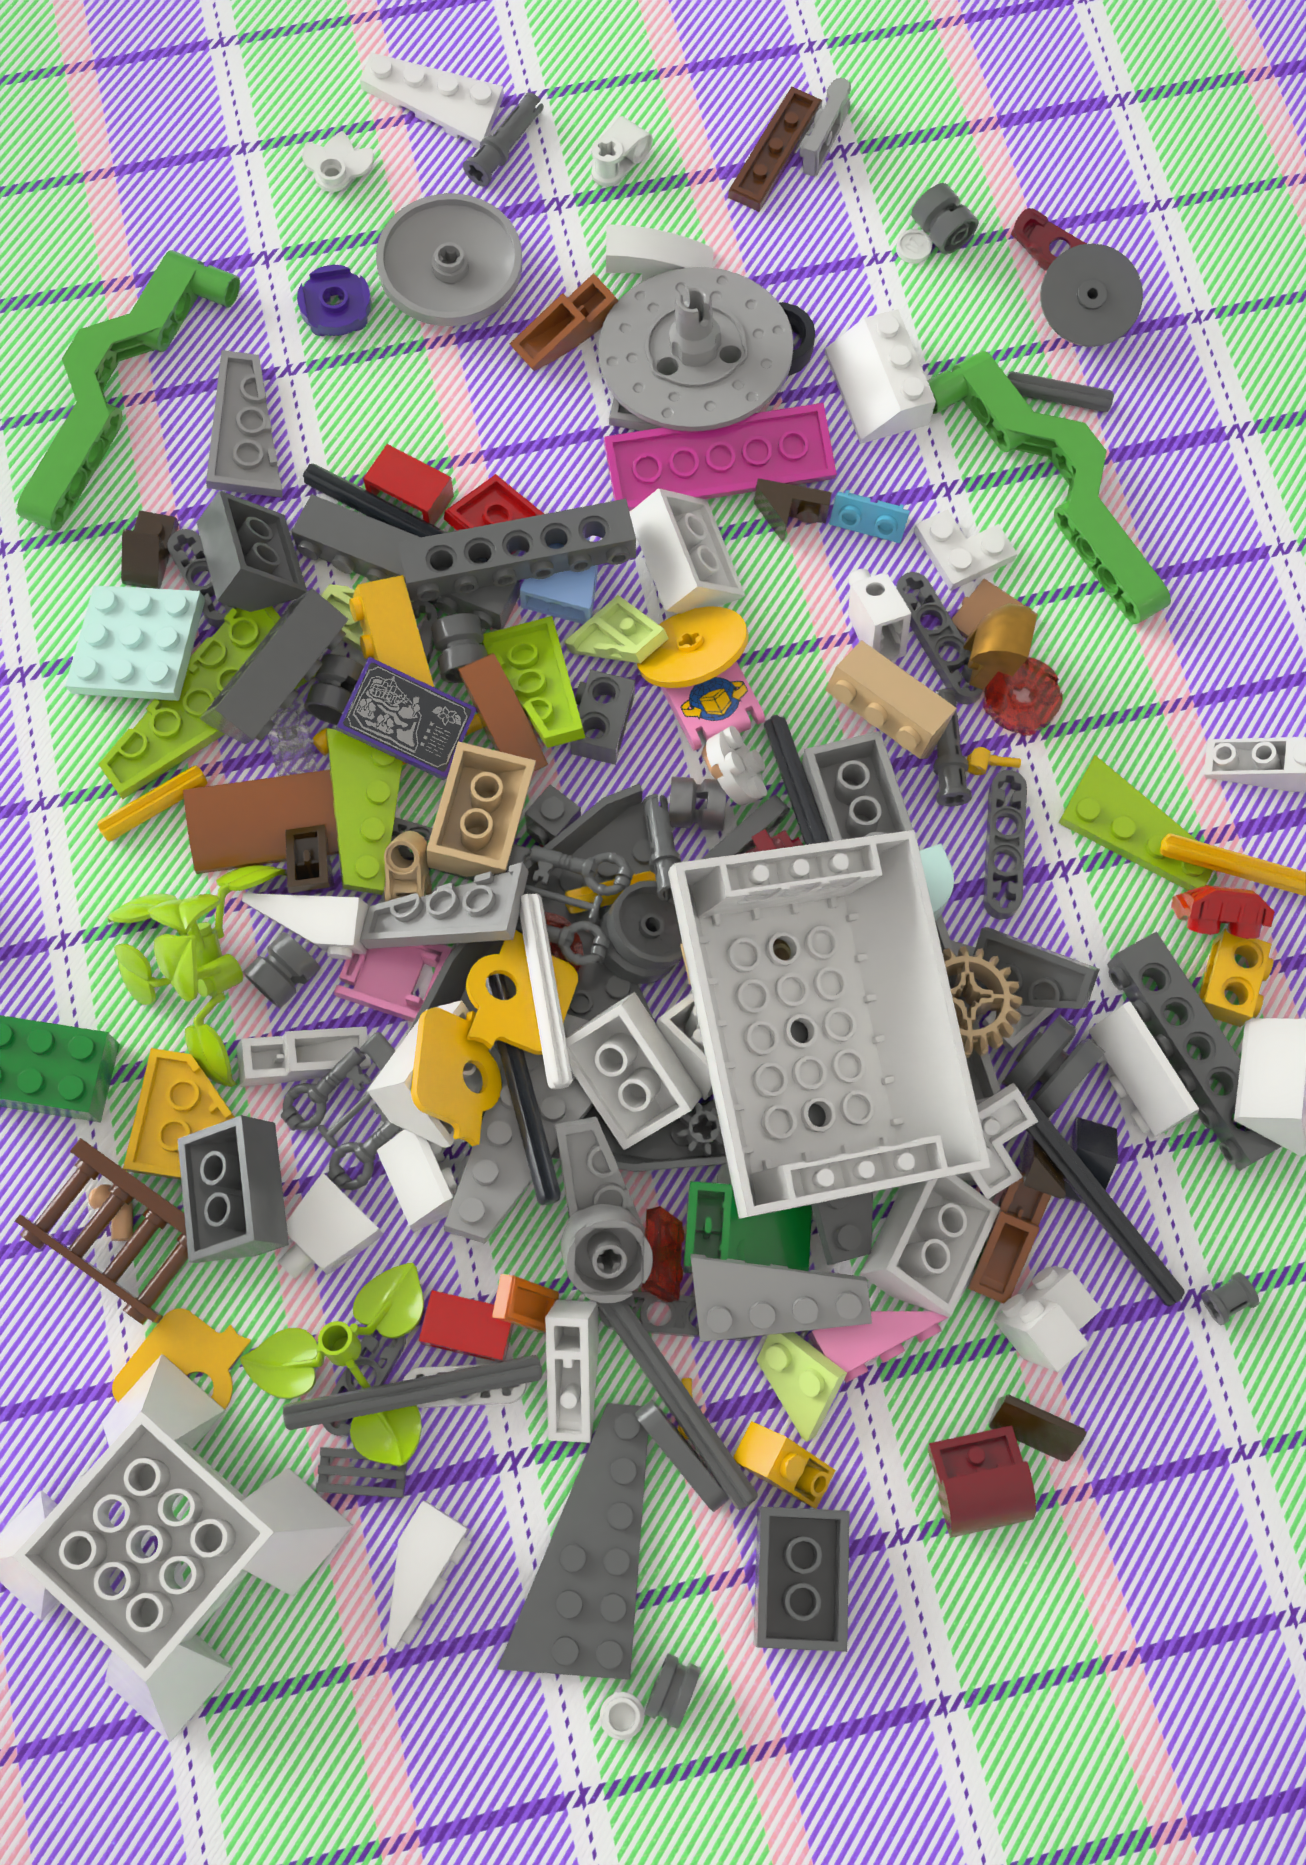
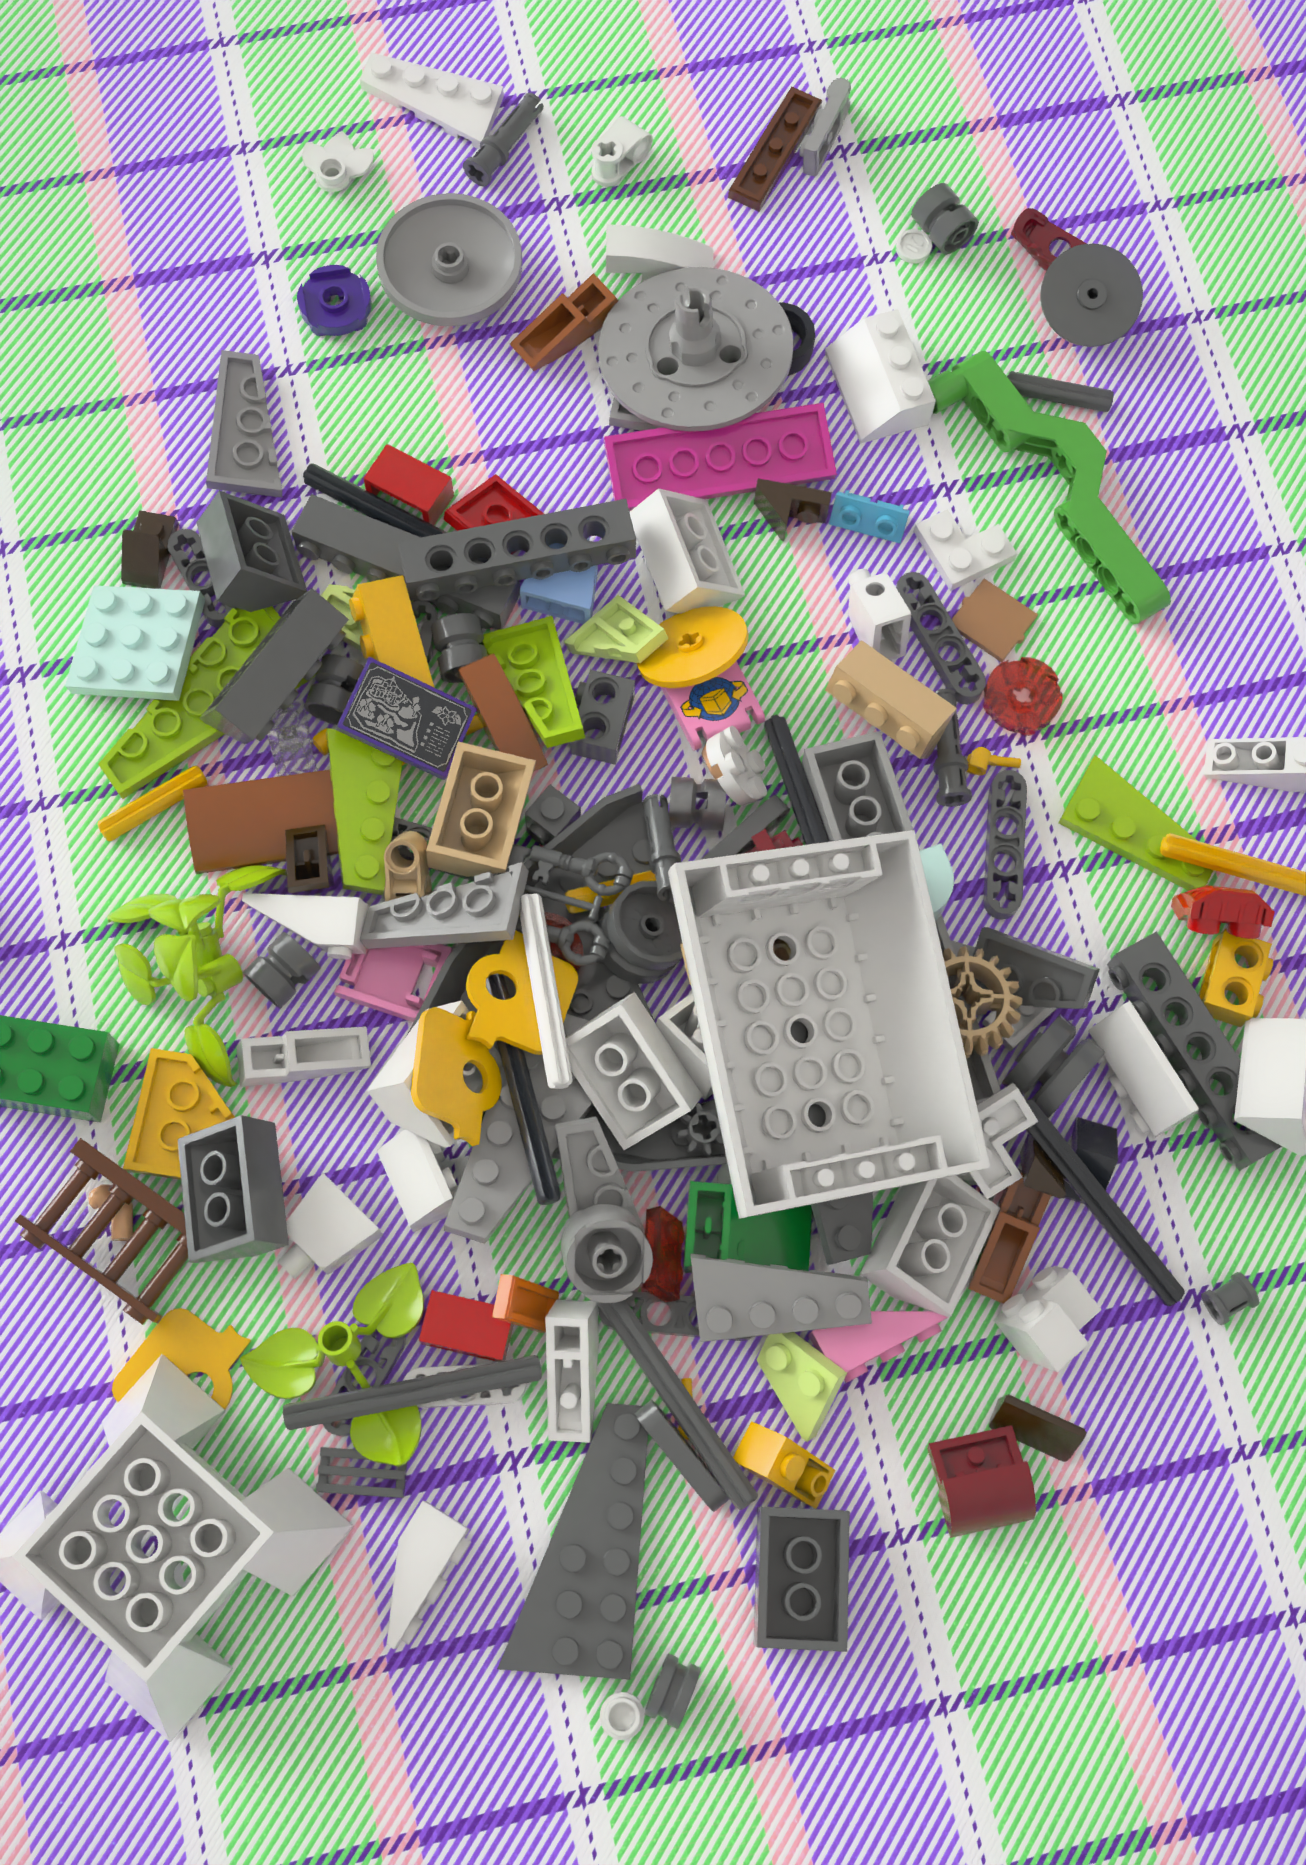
(89, 365): bright green beam -> none
(349, 1066): dark grey piece -> none
(1000, 643): pearl gold brick -> none

